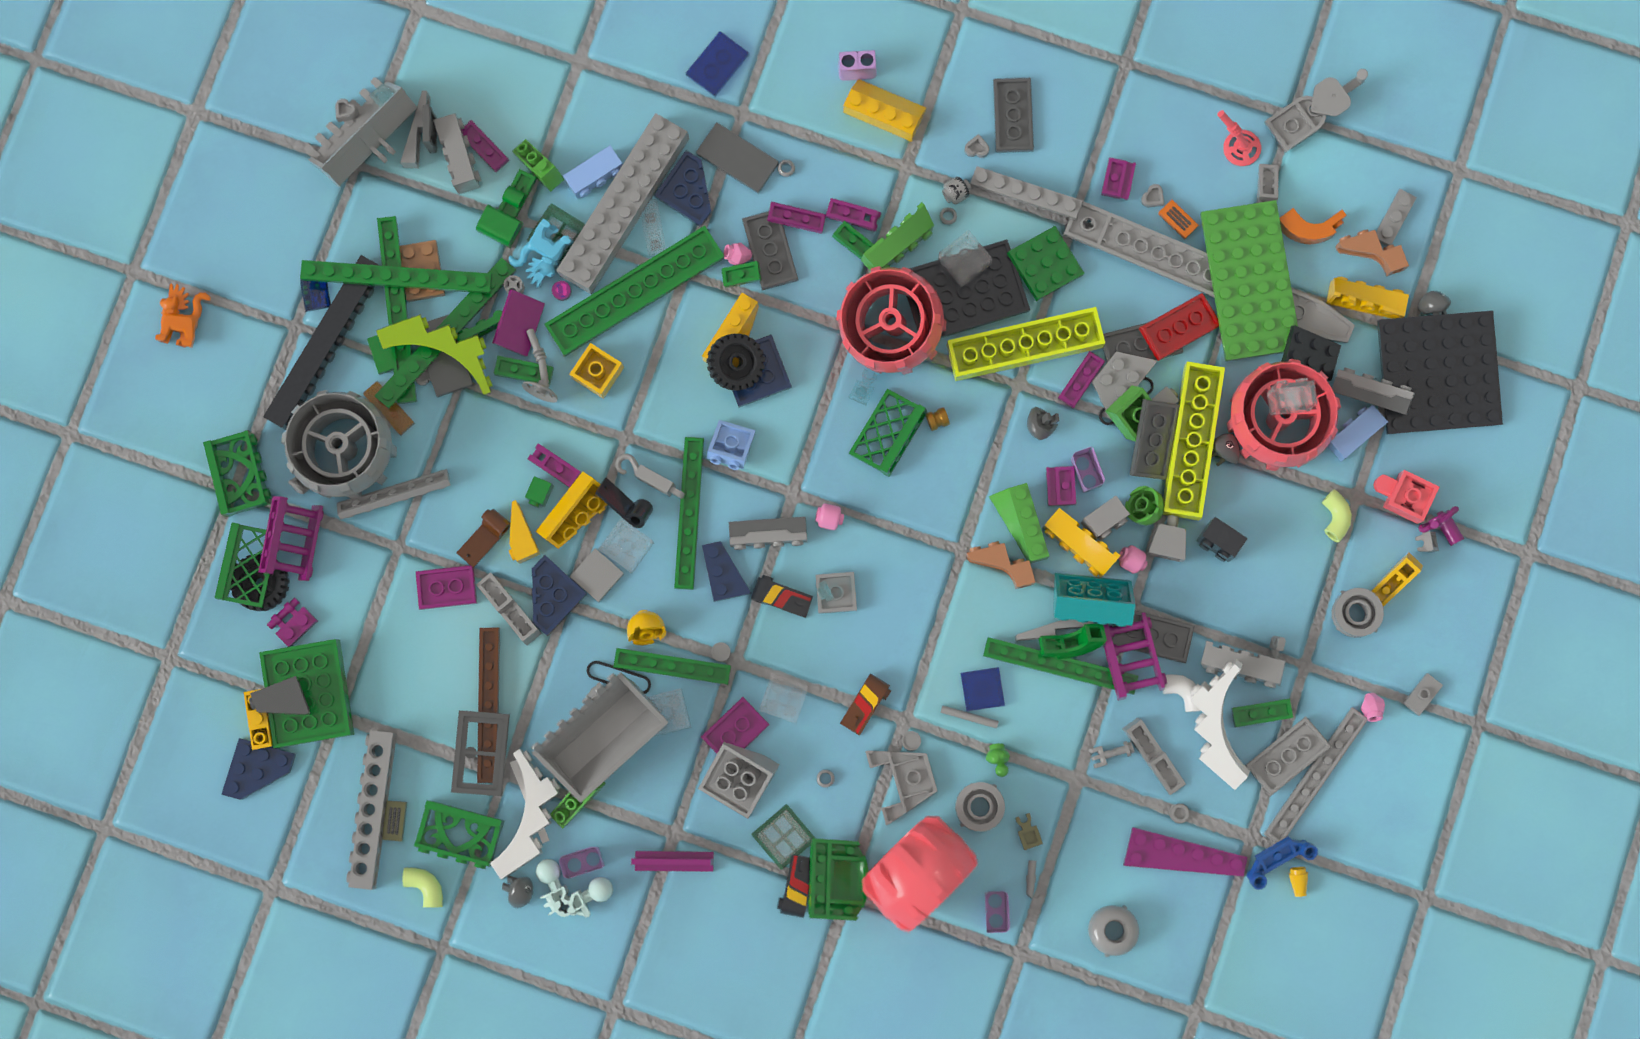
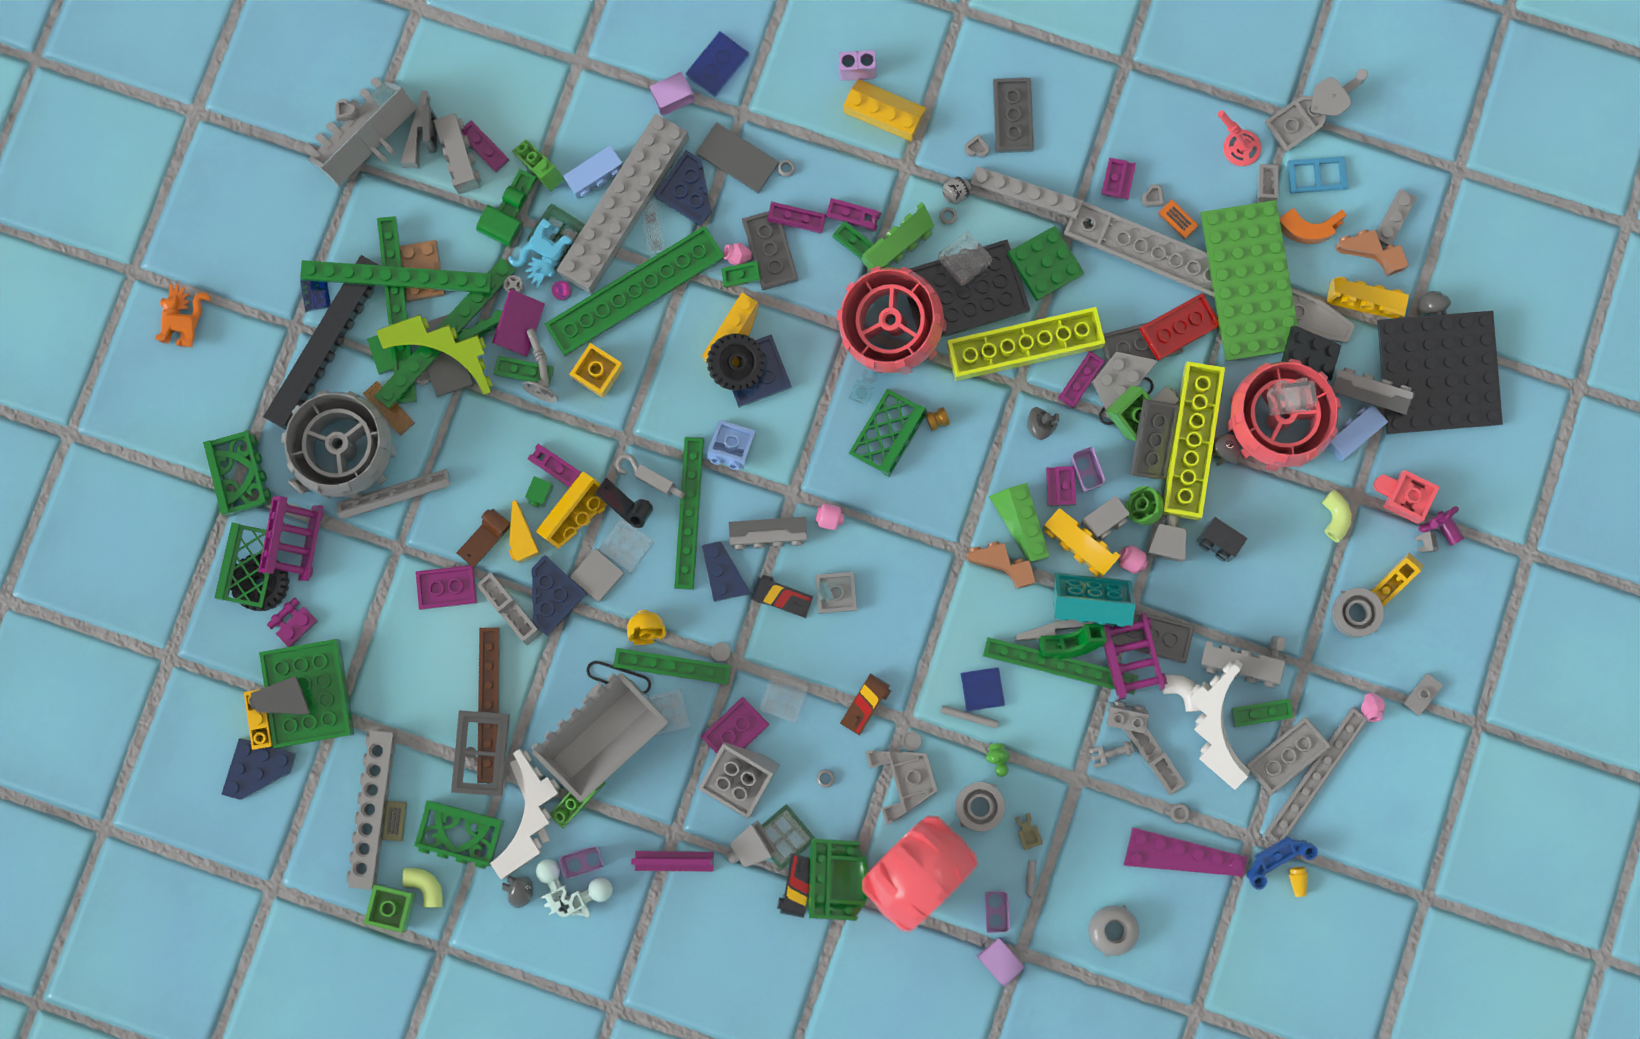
(389, 908): none -> bright green brick
(672, 93): none -> lavender piece
(751, 846): none -> light grey torso
(1000, 961): none -> lavender piece
(1127, 717): none -> light grey bracket
(1319, 187): none -> dark azure window

